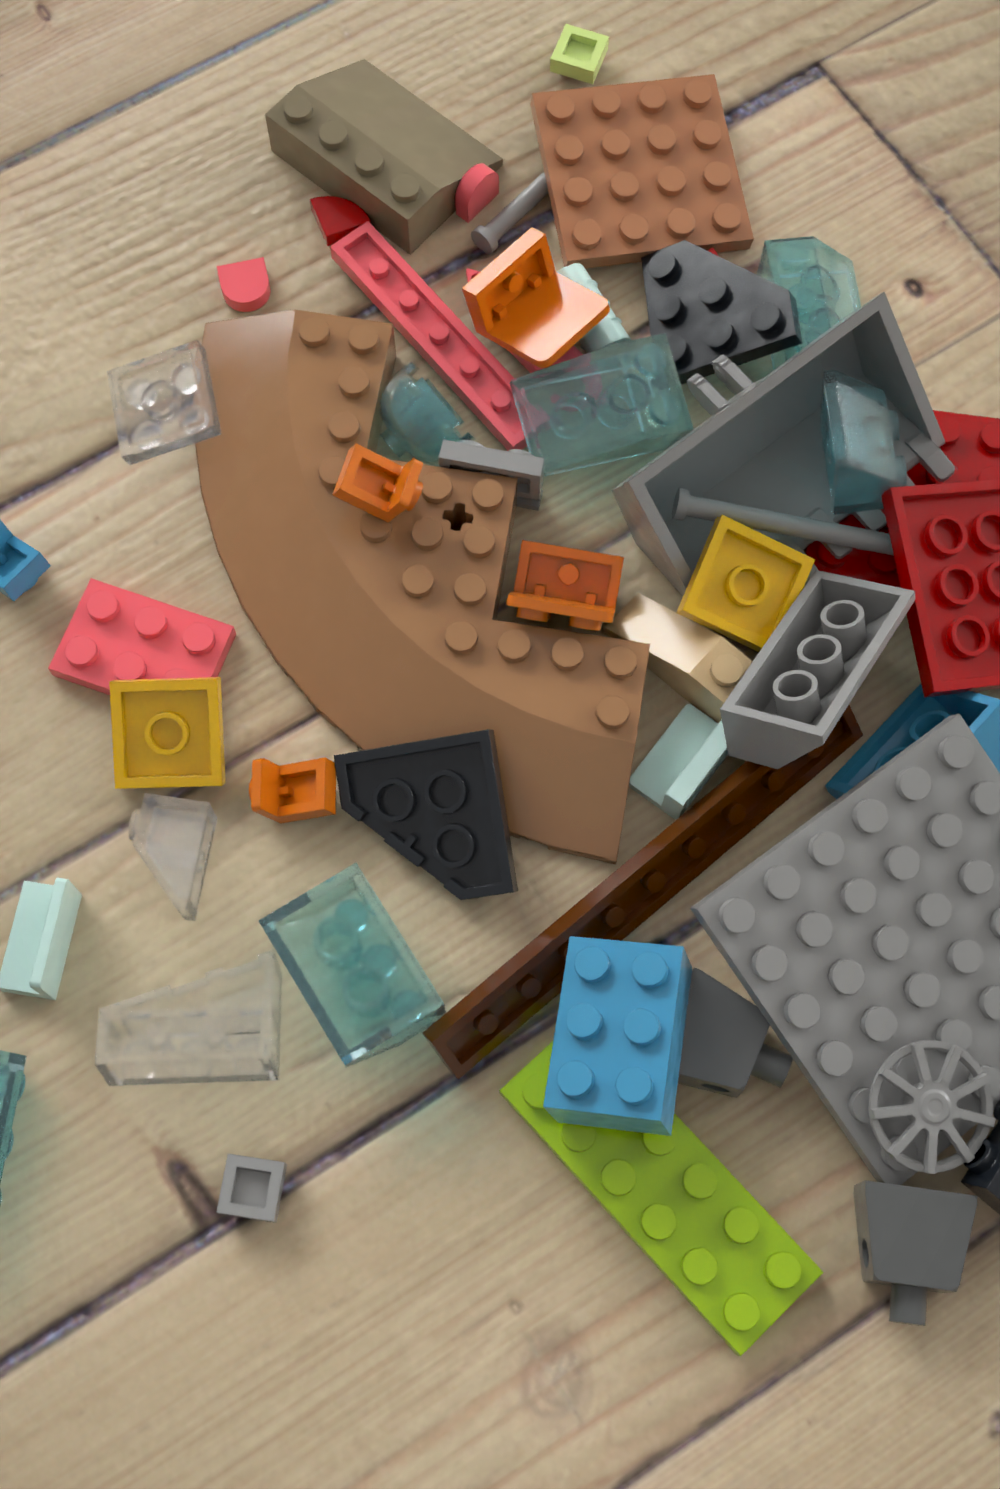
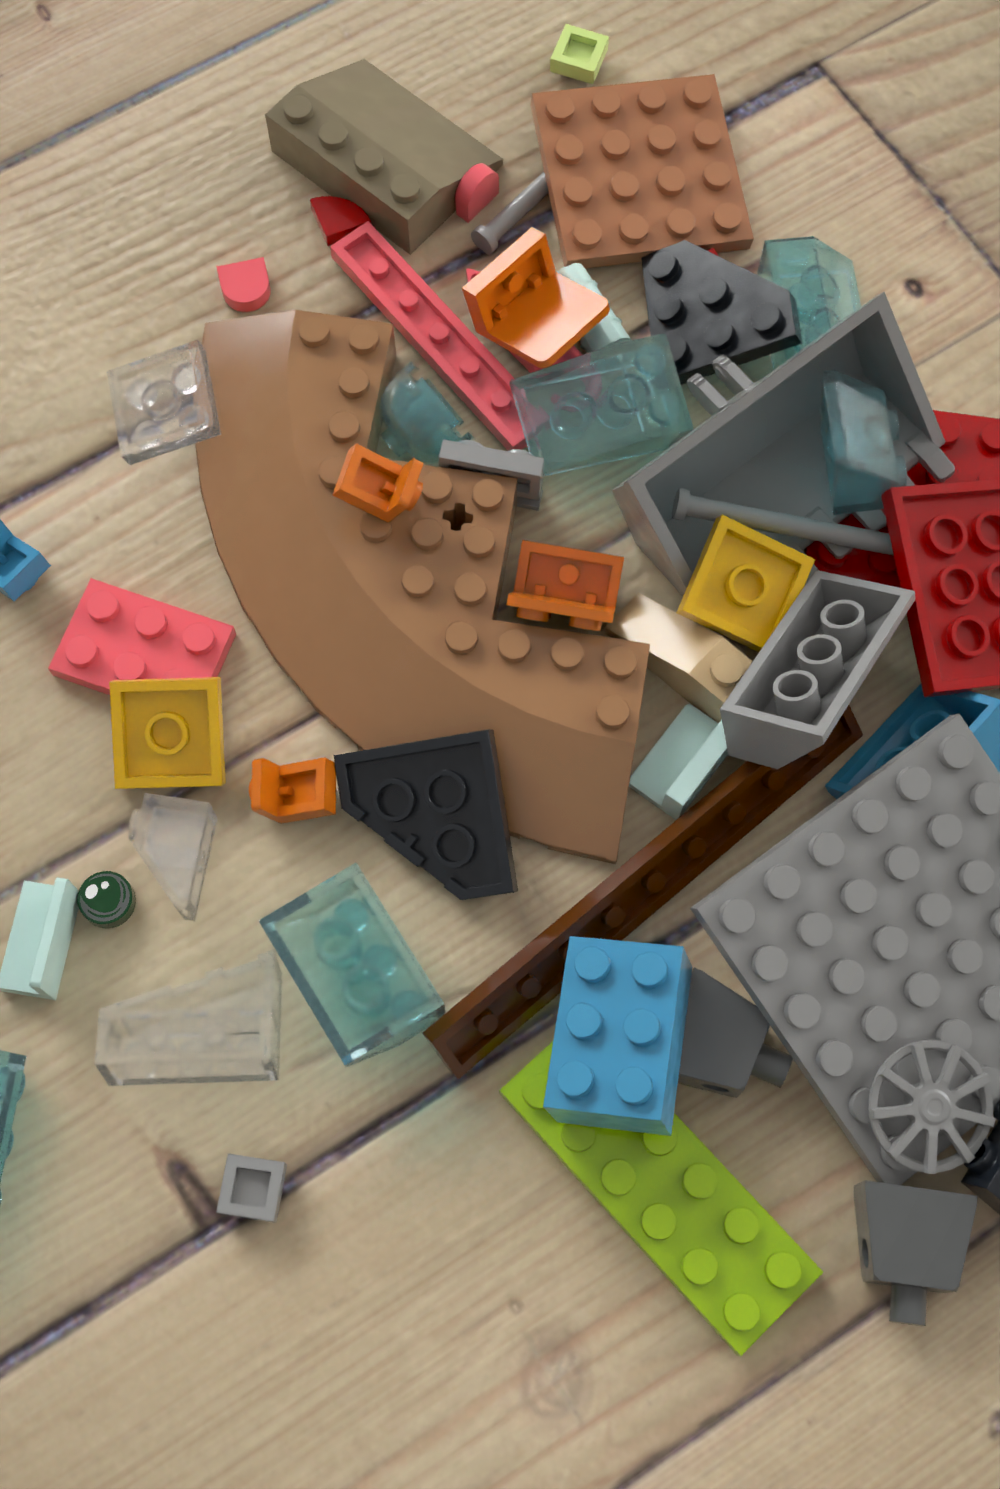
(106, 899): none -> dark green tile

